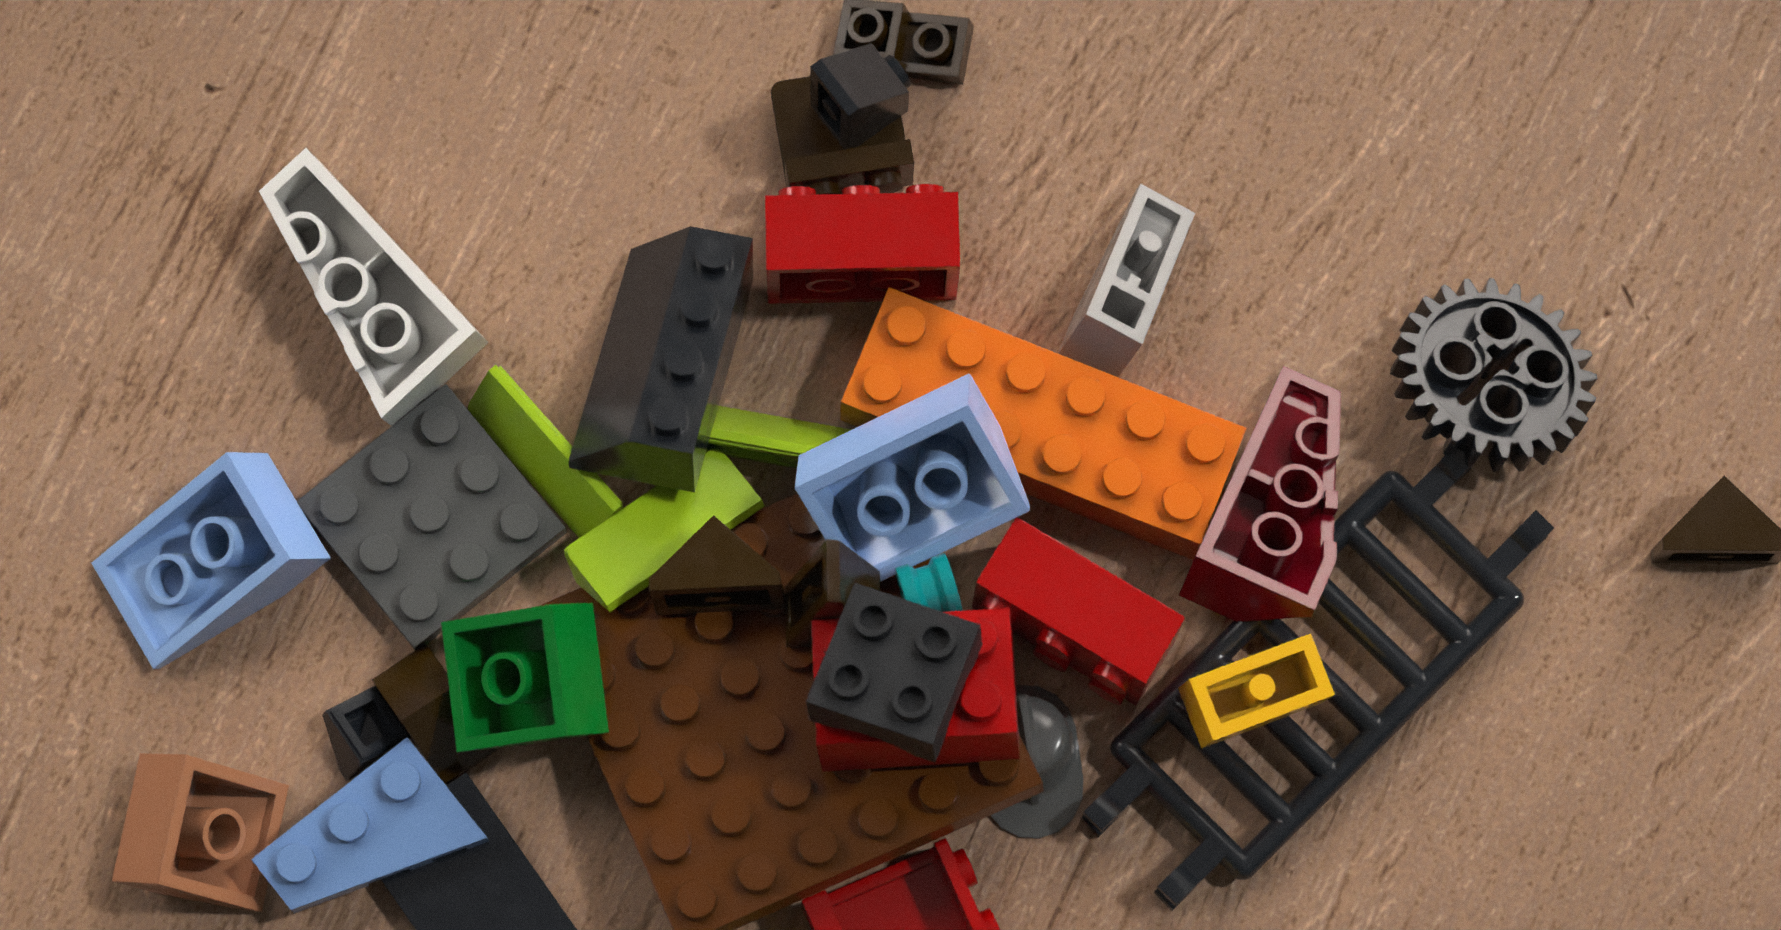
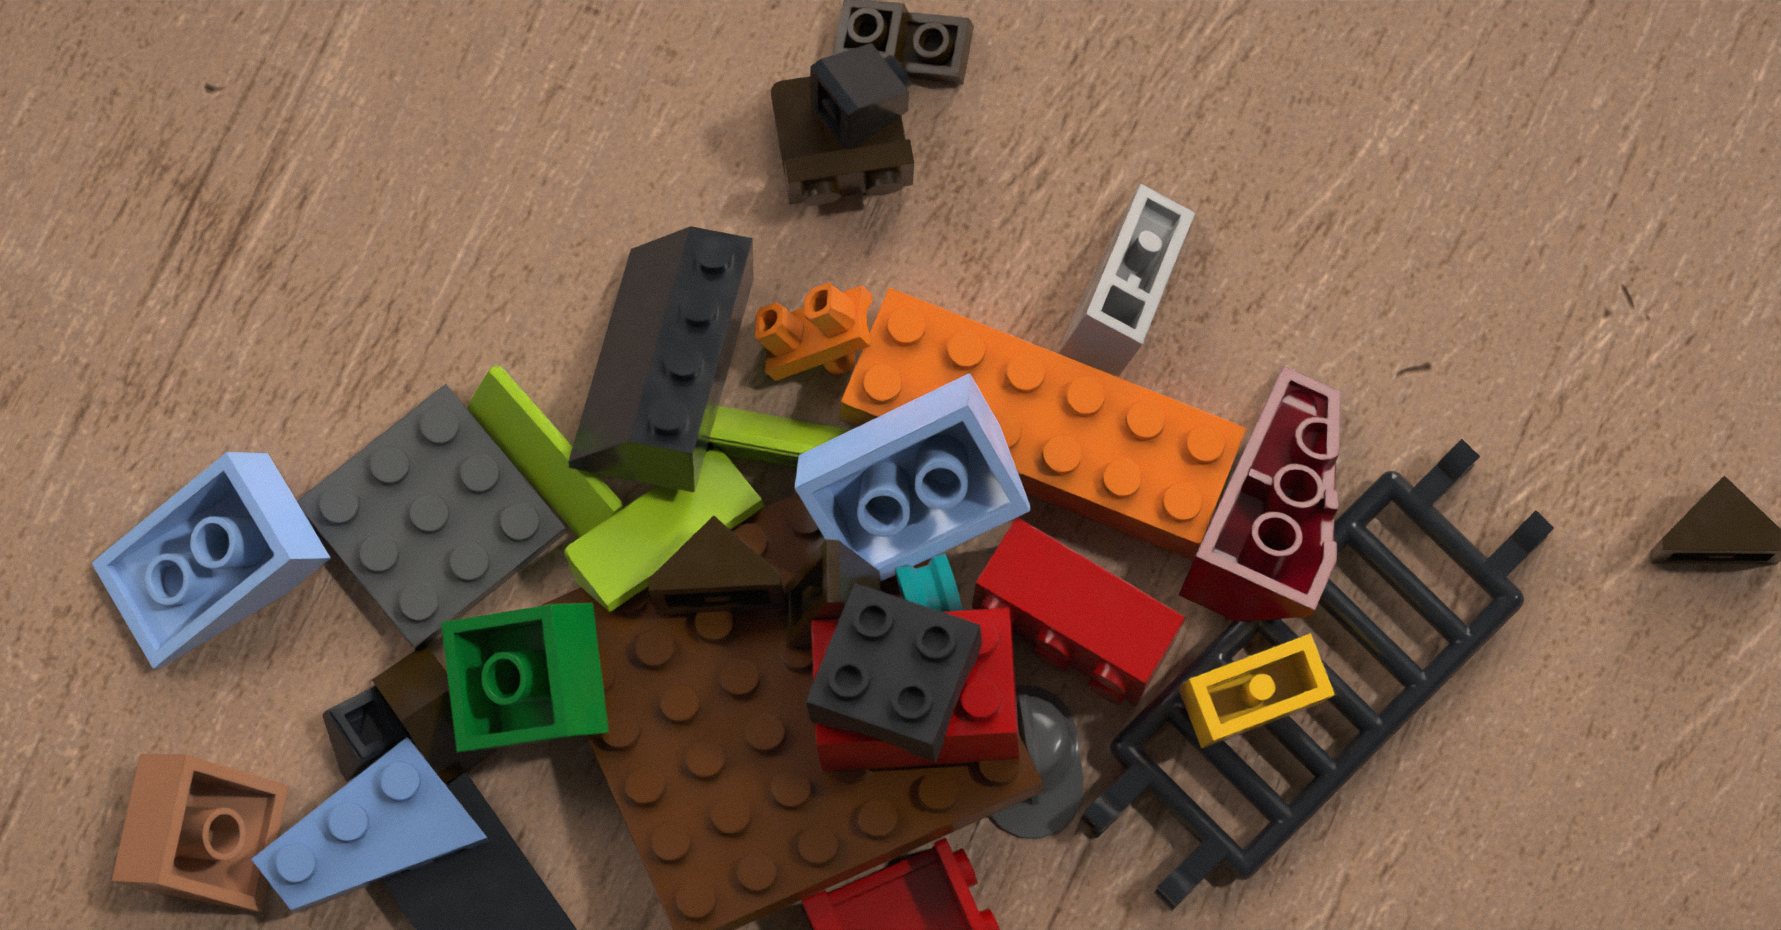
(381, 304): white wedge -> none
(819, 333): none -> orange hips
(861, 244): red brick -> none
(1534, 413): black gear -> none

